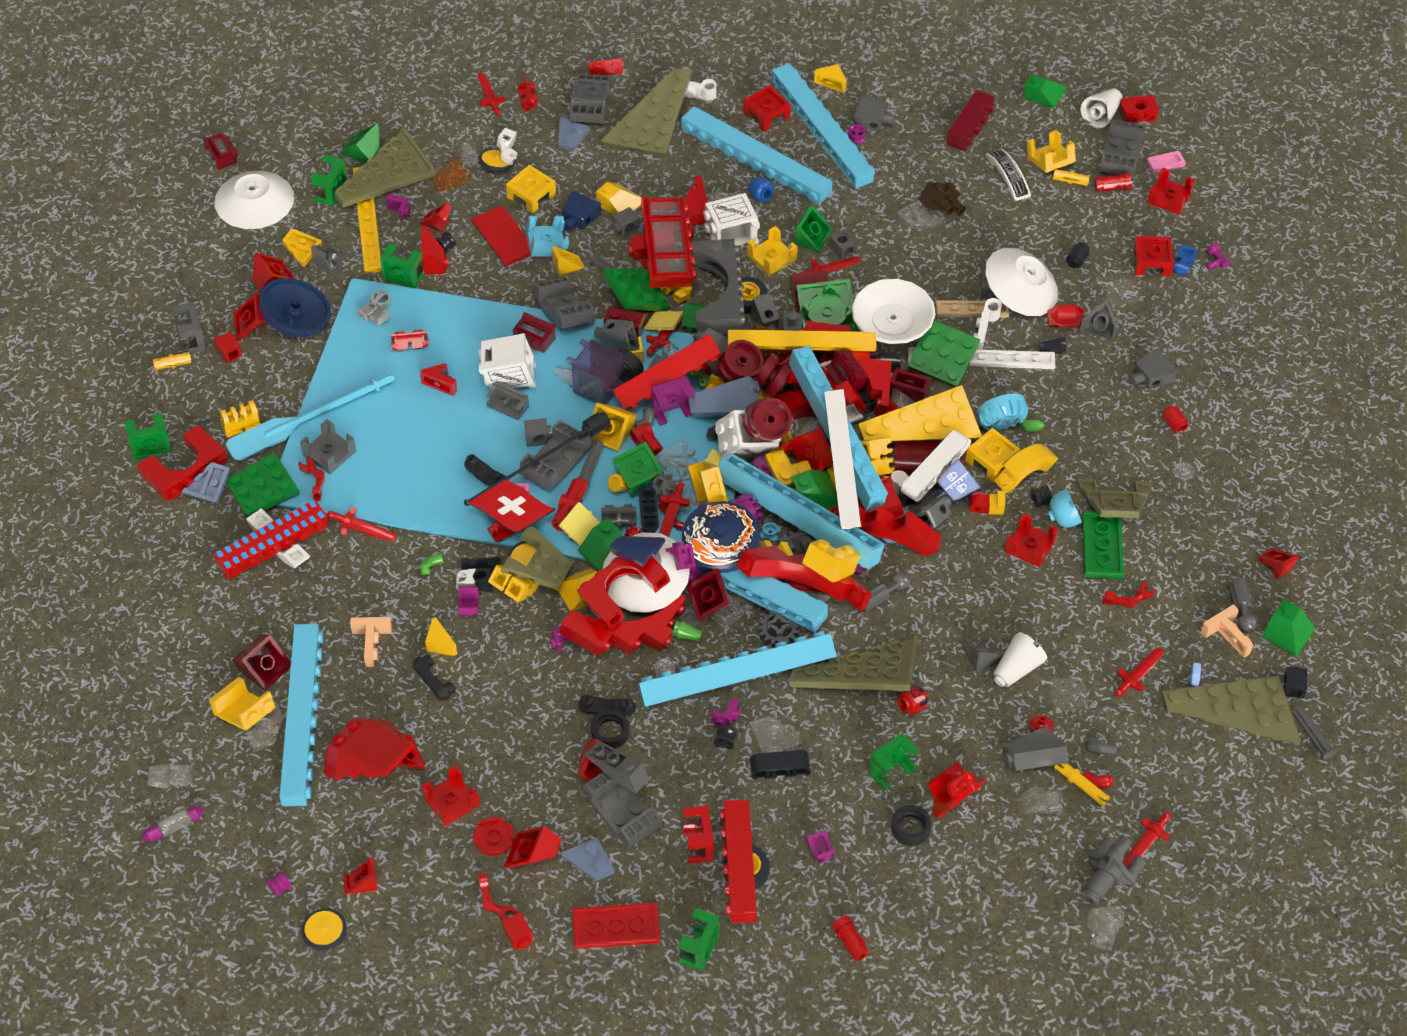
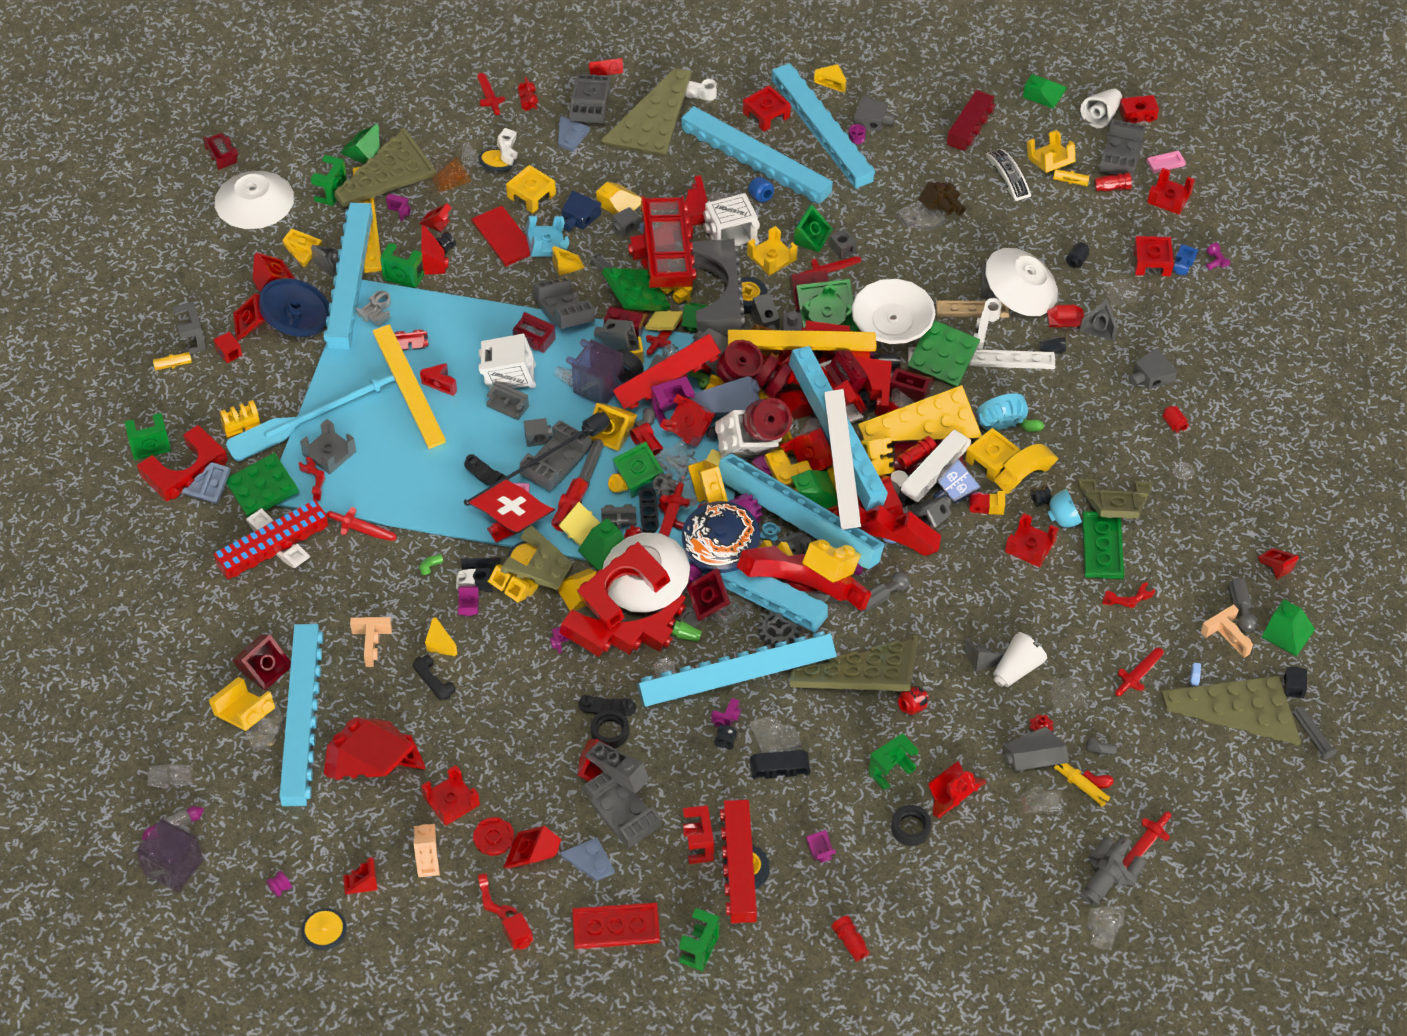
(170, 855): none -> clear purple container
(349, 276): none -> medium azure brick
(409, 386): none -> yellow tile
(426, 850): none -> light nougat bracket
(636, 548): dark blue slope -> none
(683, 555): magenta bracket -> none
(688, 420): none -> red panel
(916, 453): none -> red axle

